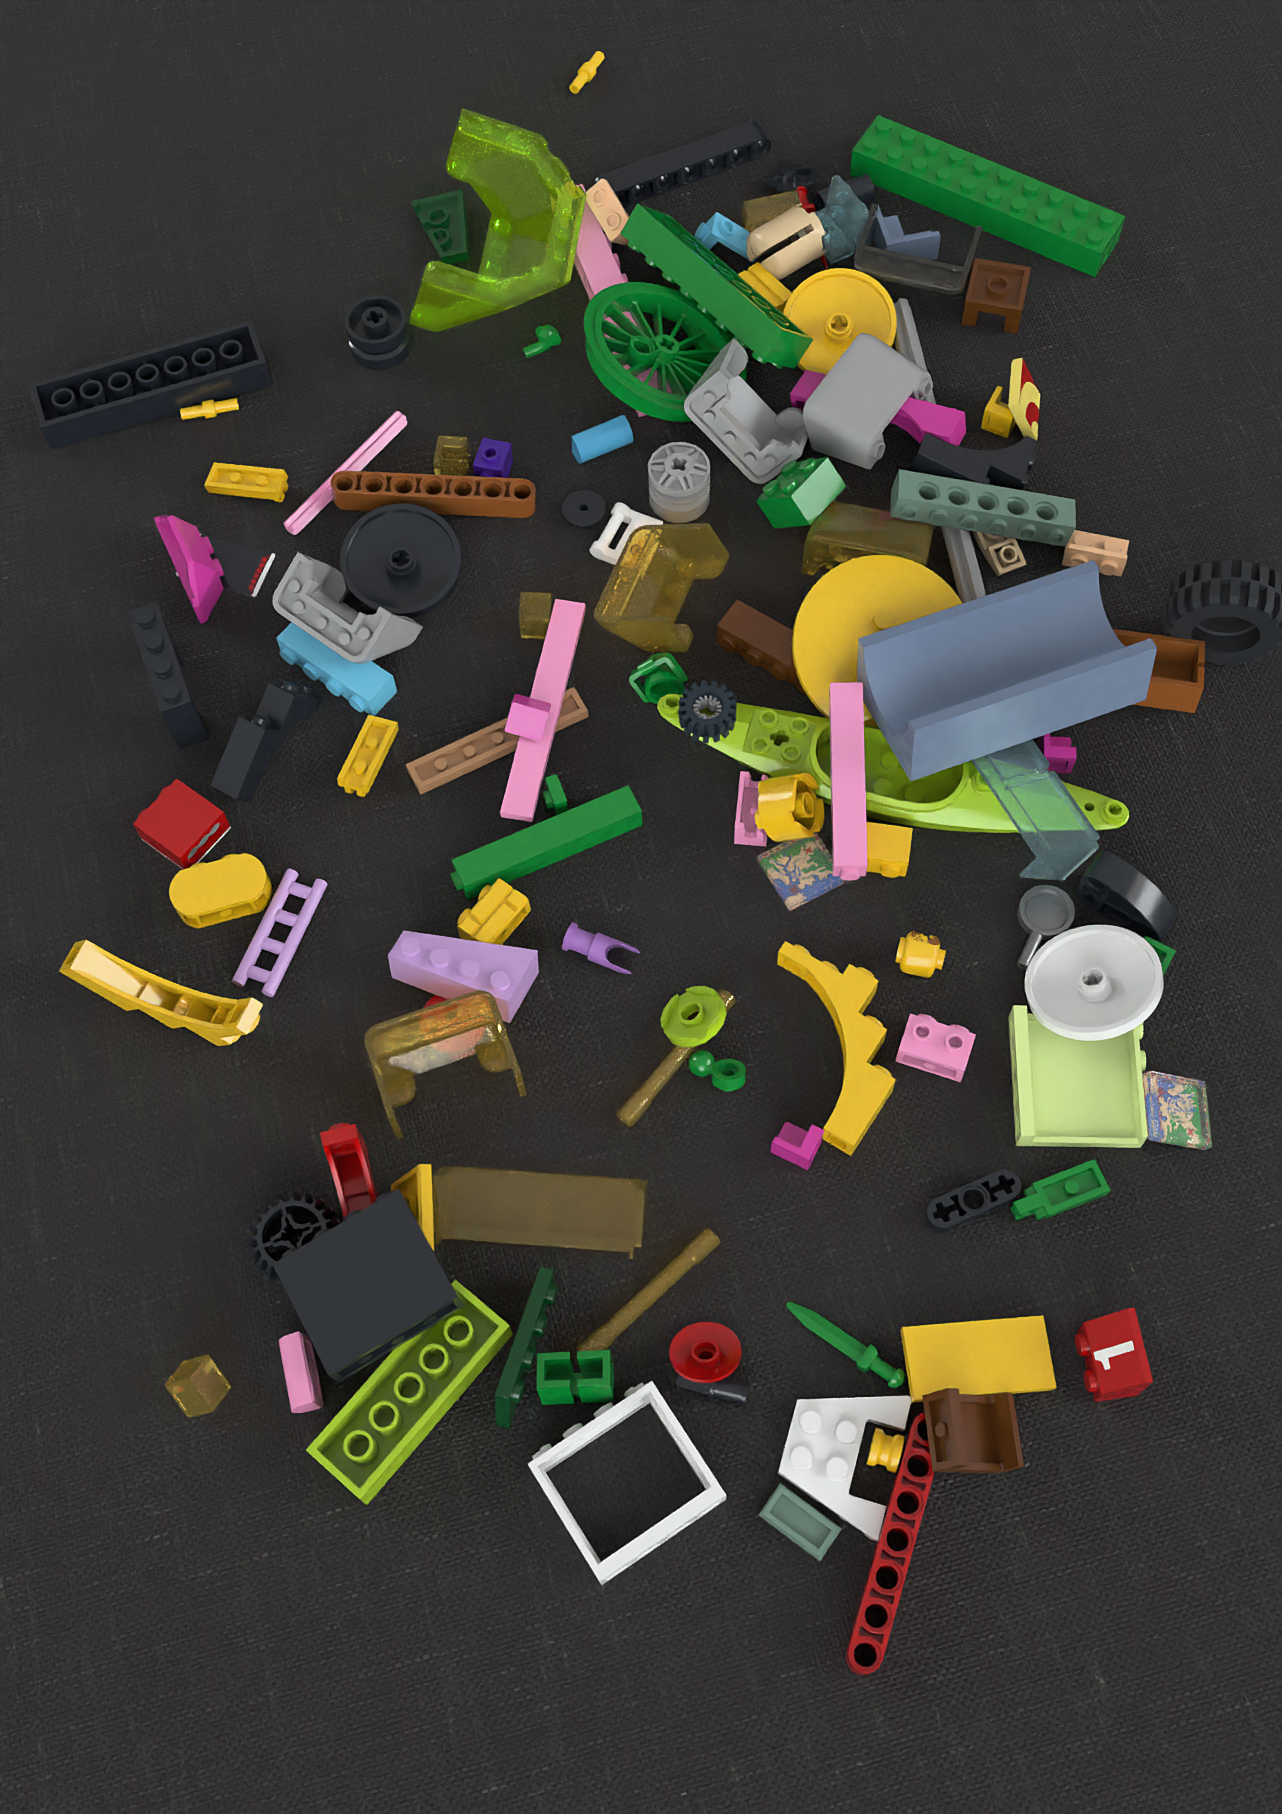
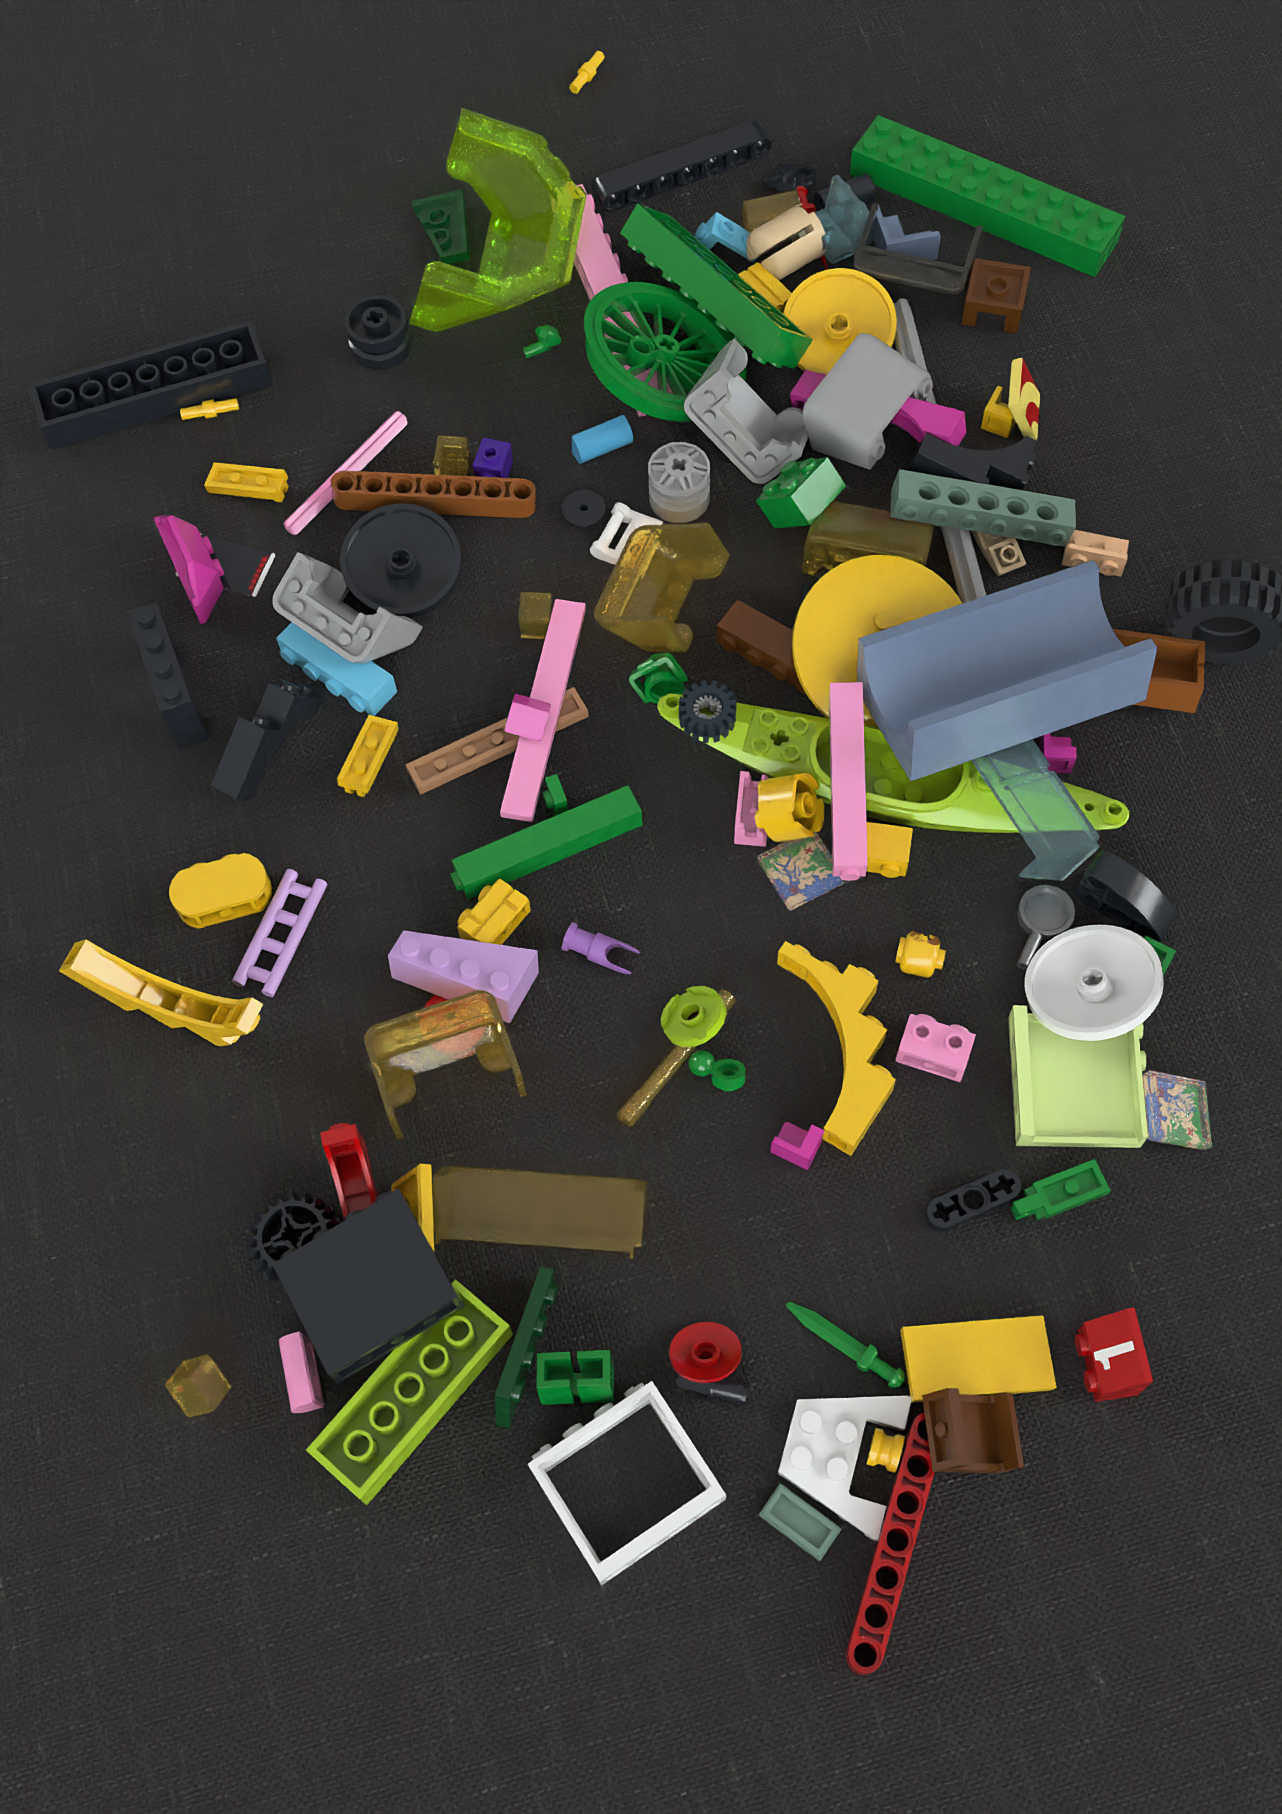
(181, 825): red piece -> none
(608, 210): light nougat bracket -> none
(692, 1255): clear yellow piece -> none

